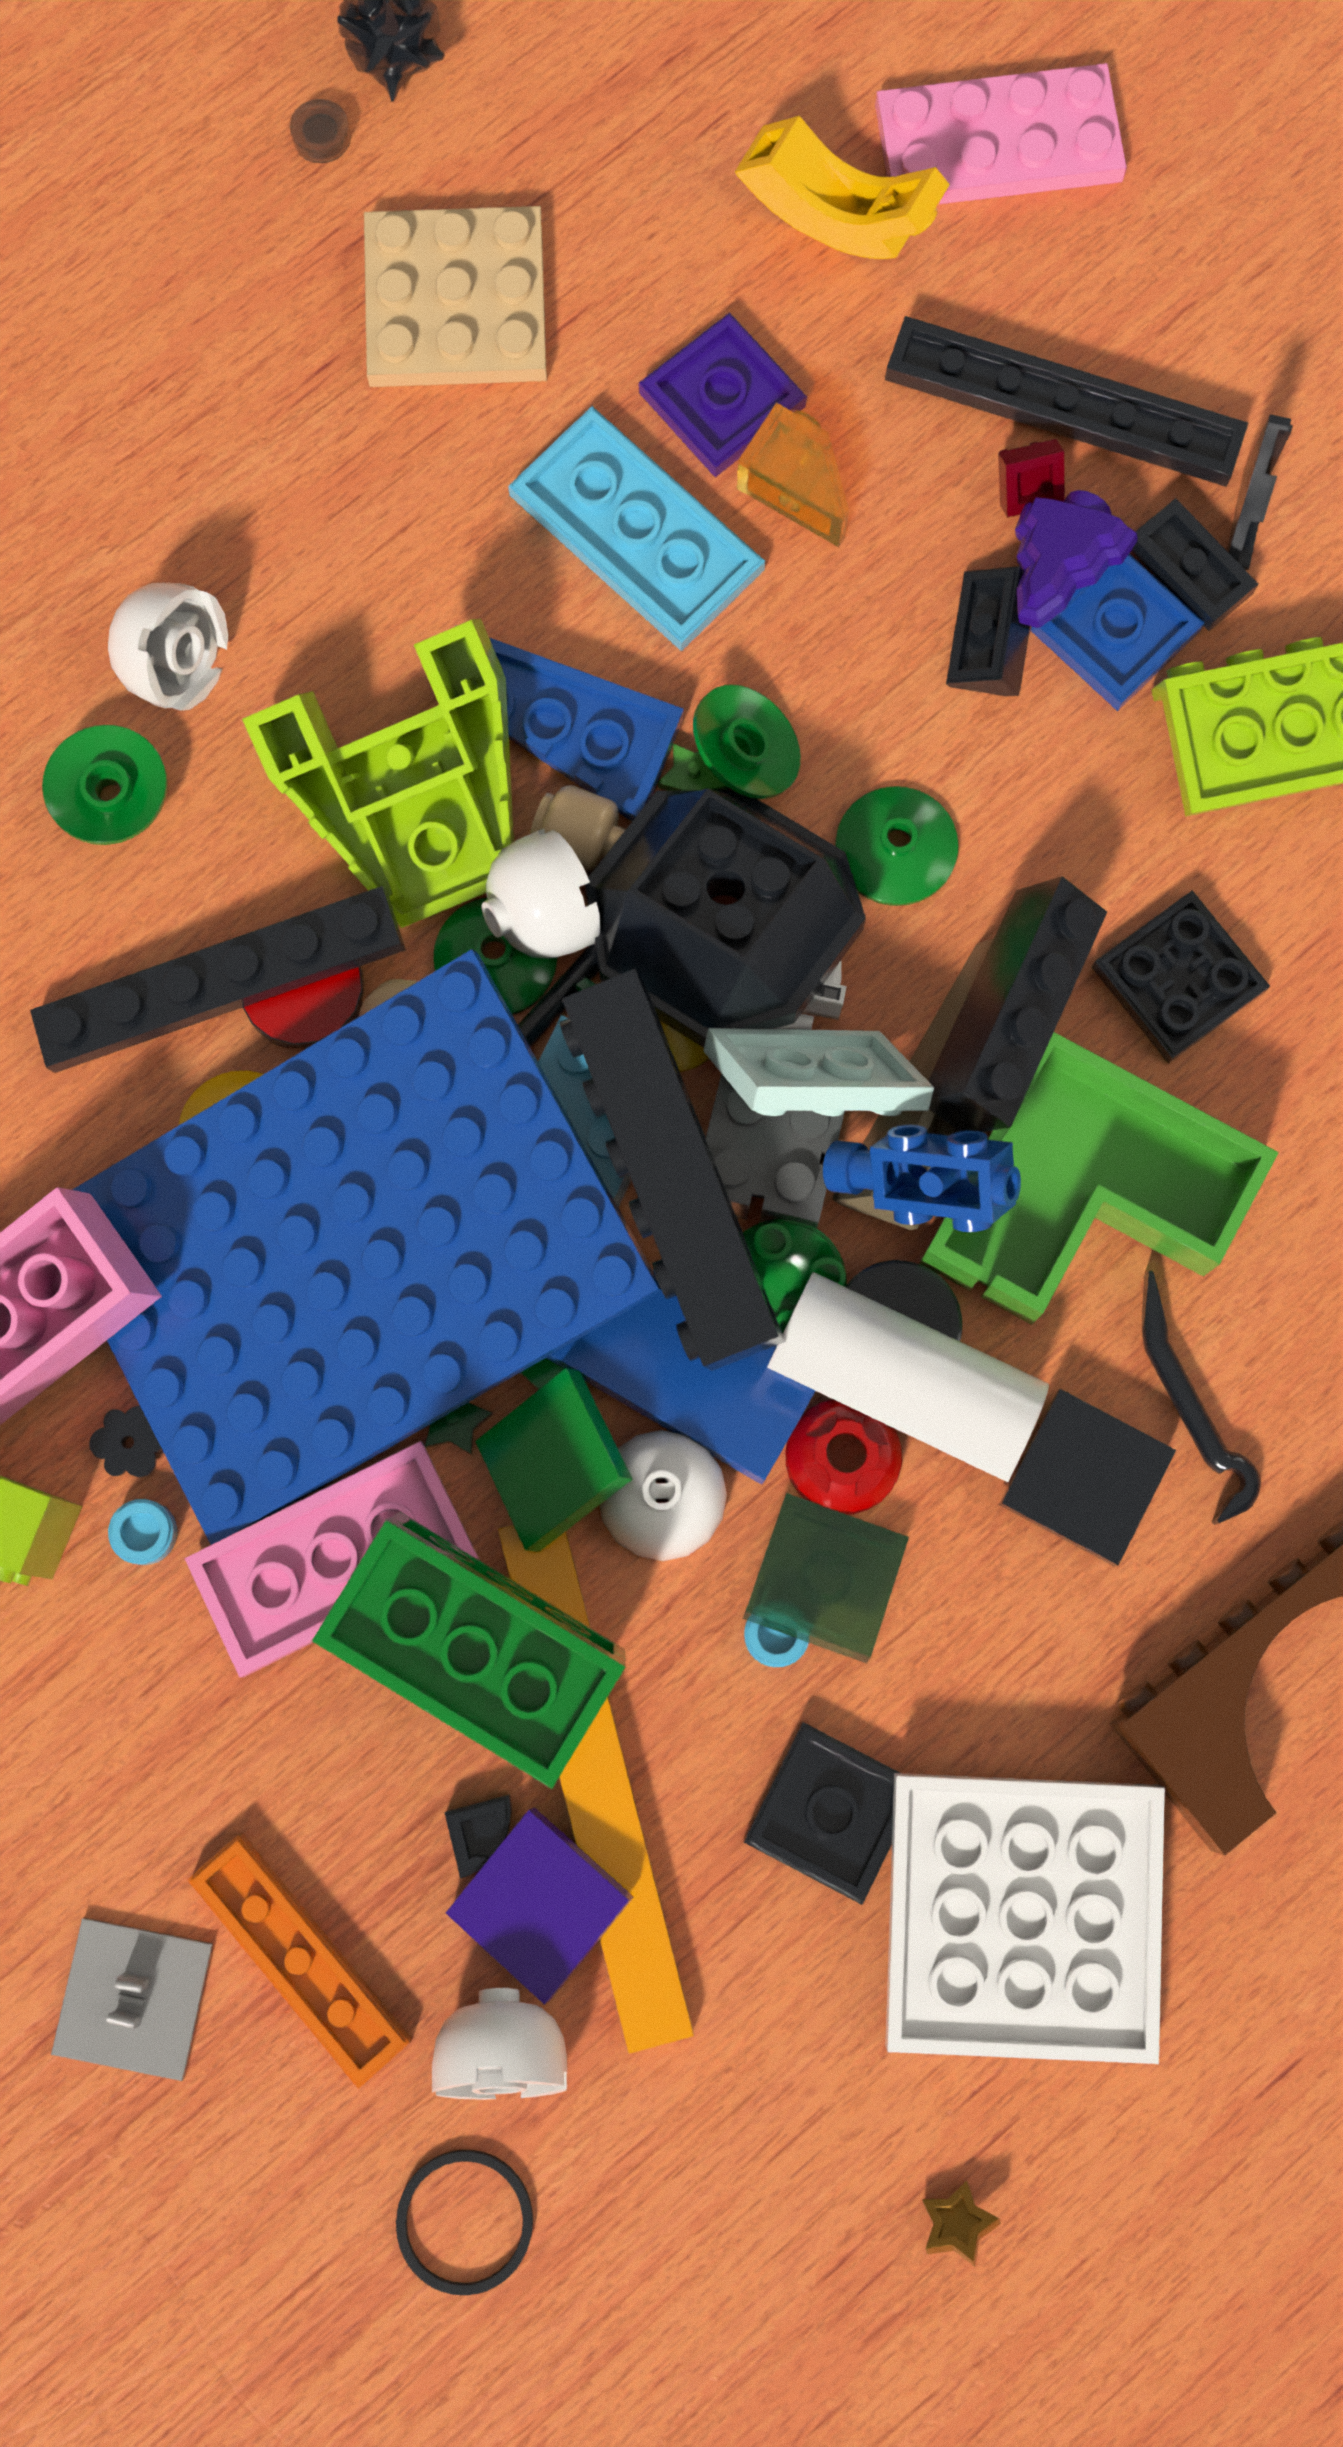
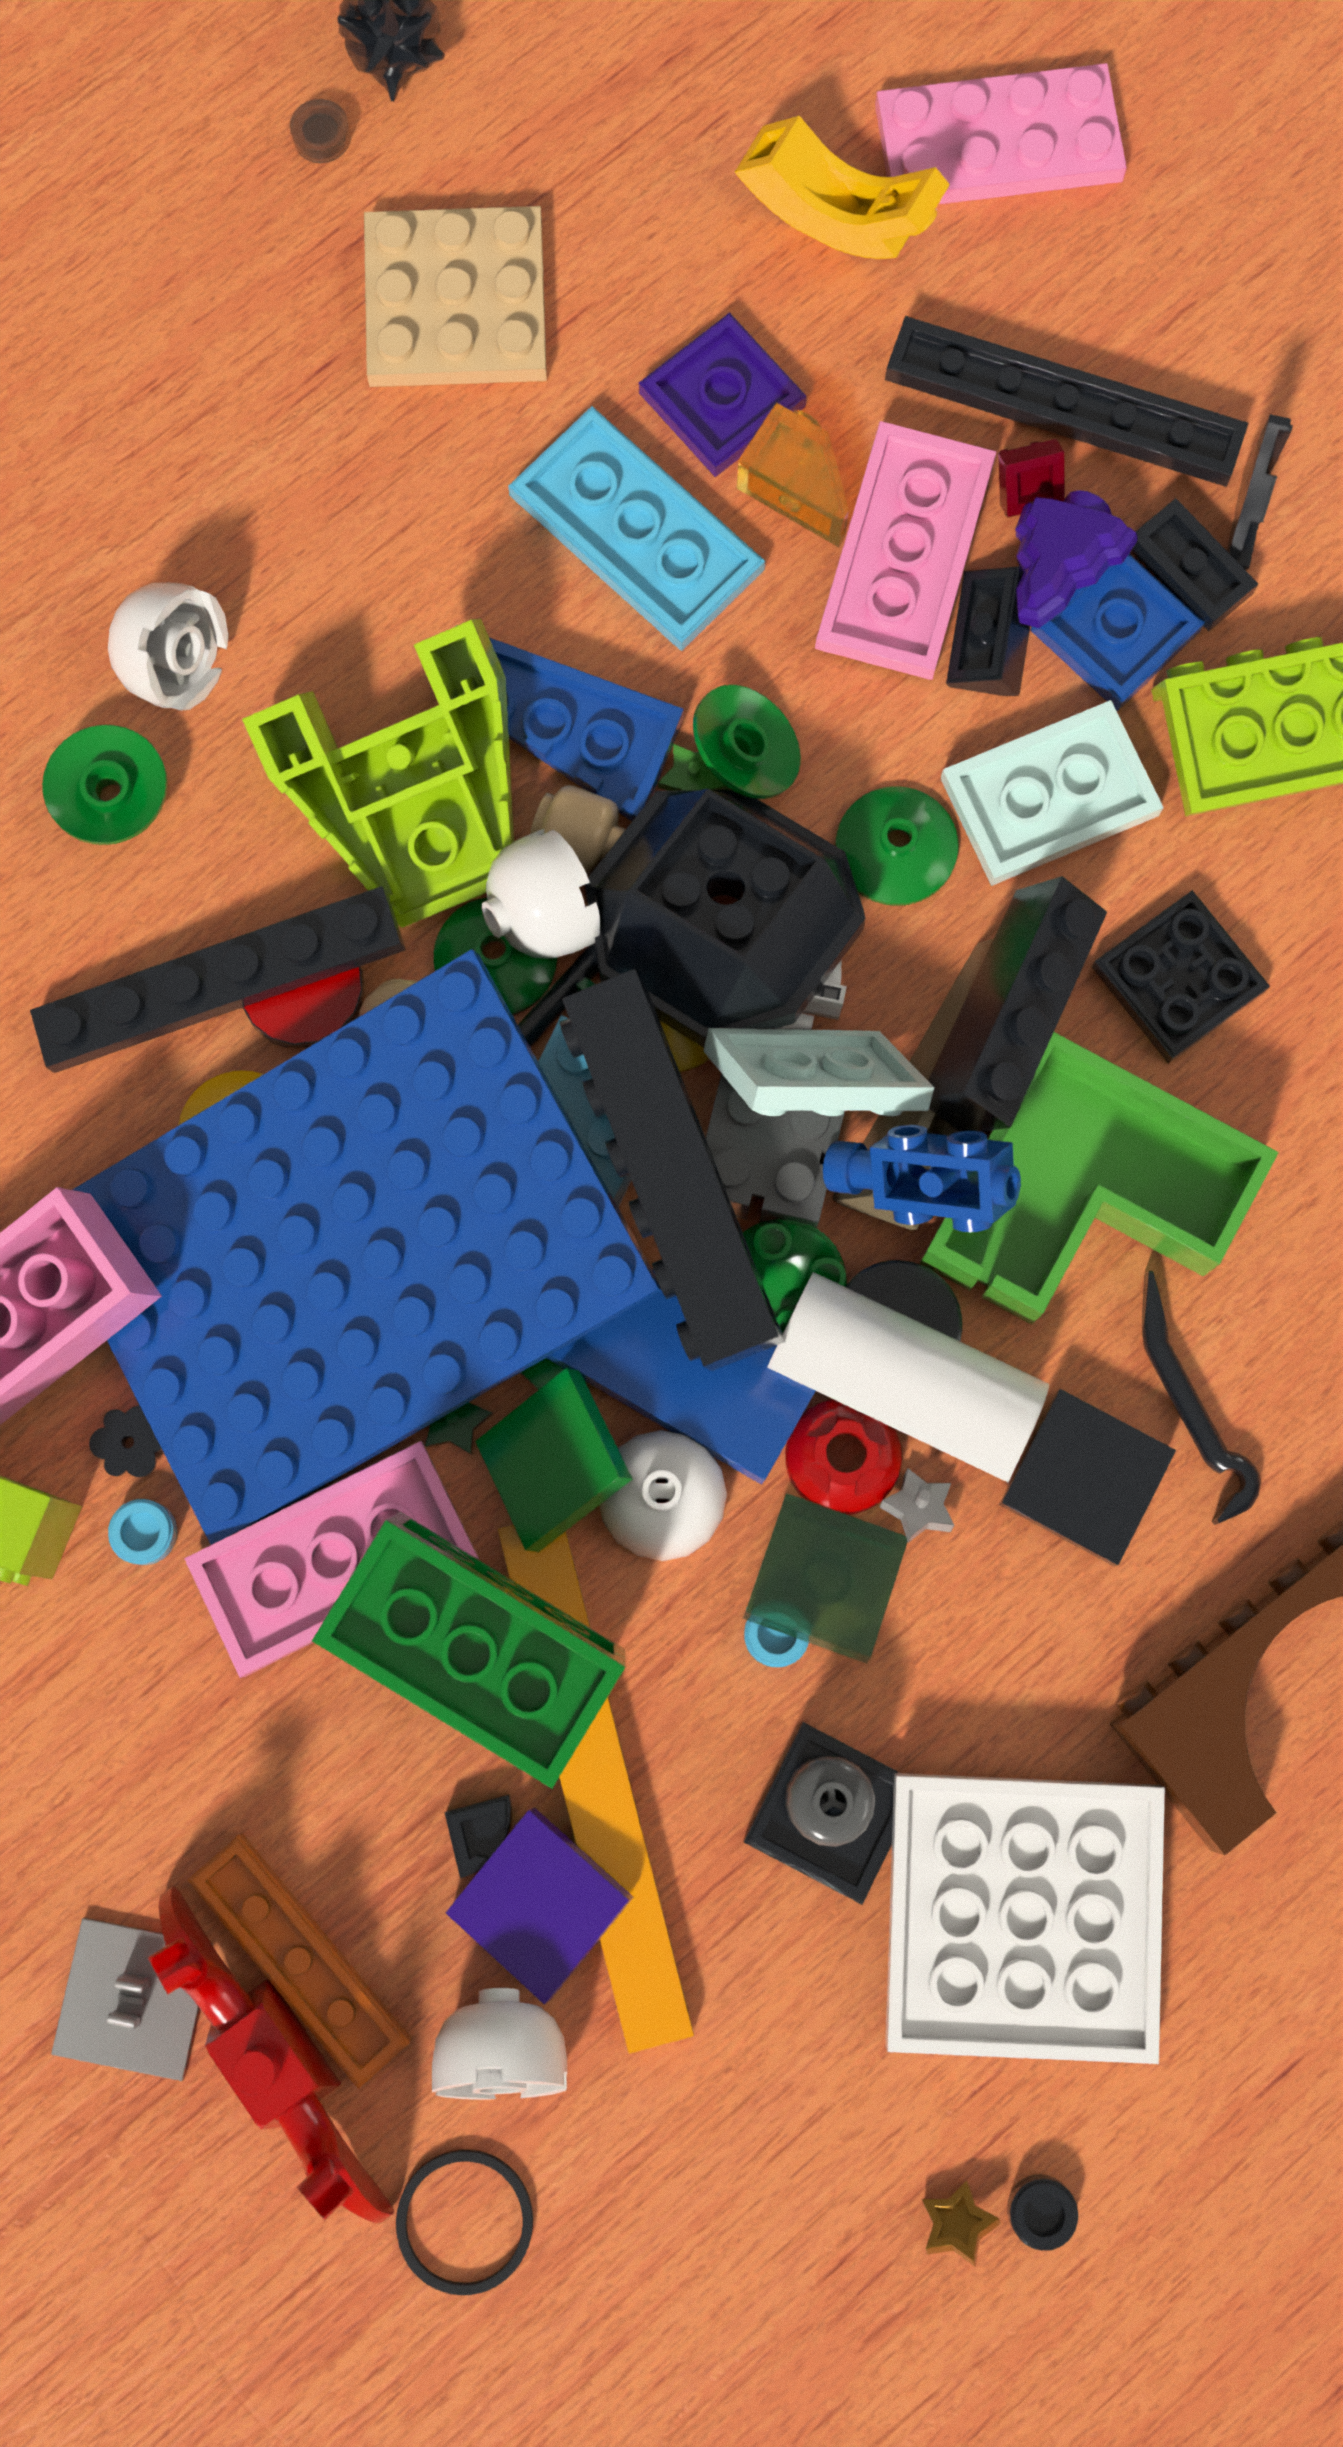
(267, 2063): none -> red torso
(804, 1796): none -> dark grey head
(905, 550): none -> bright pink plate
(919, 1506): none -> light grey piece
(1042, 2212): none -> black tile
(1051, 792): none -> light aqua plate

